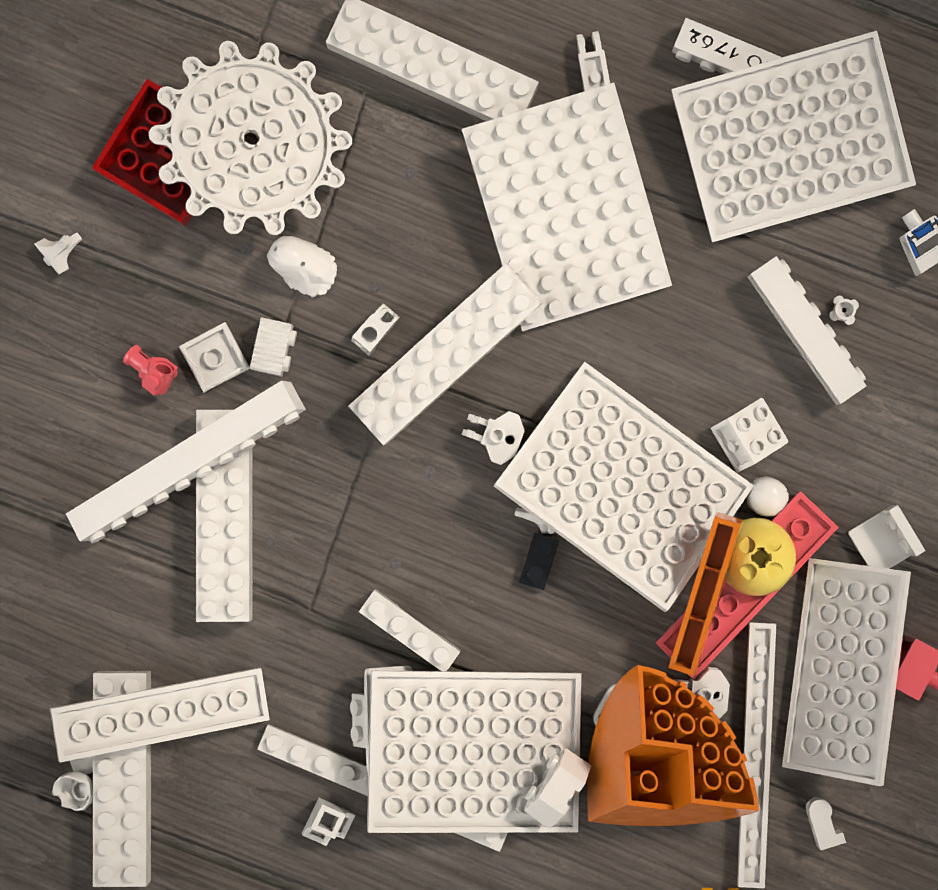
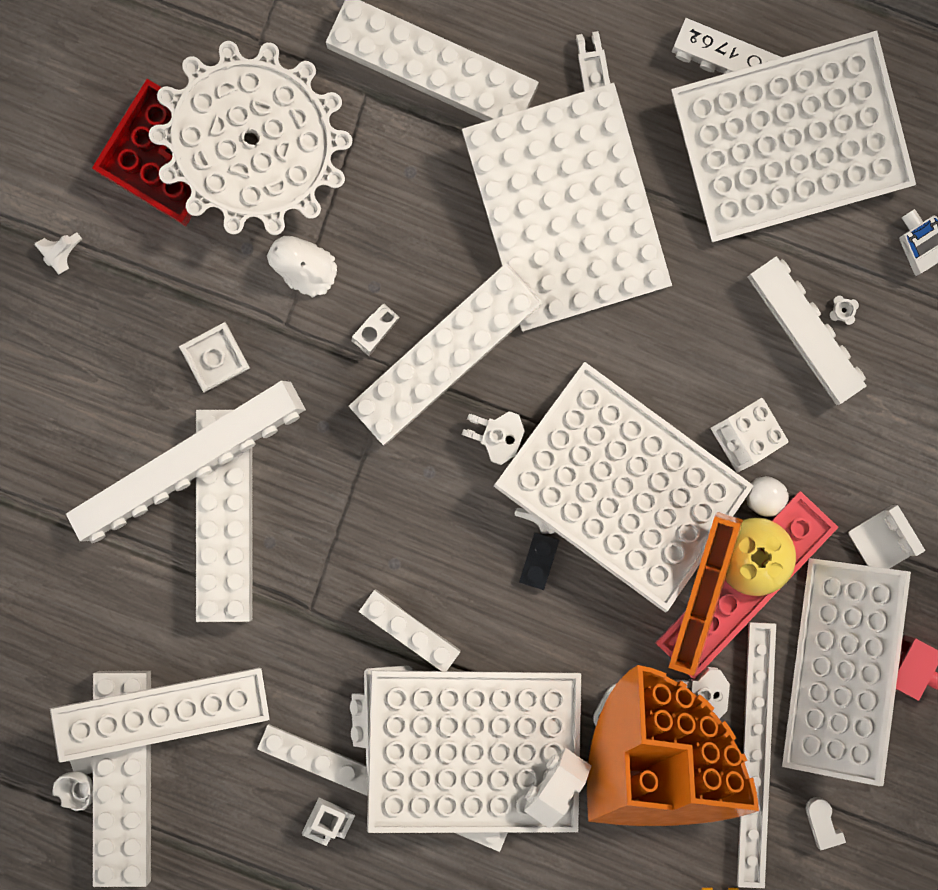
(155, 372): coral connector -> none
(272, 347): white brick -> none

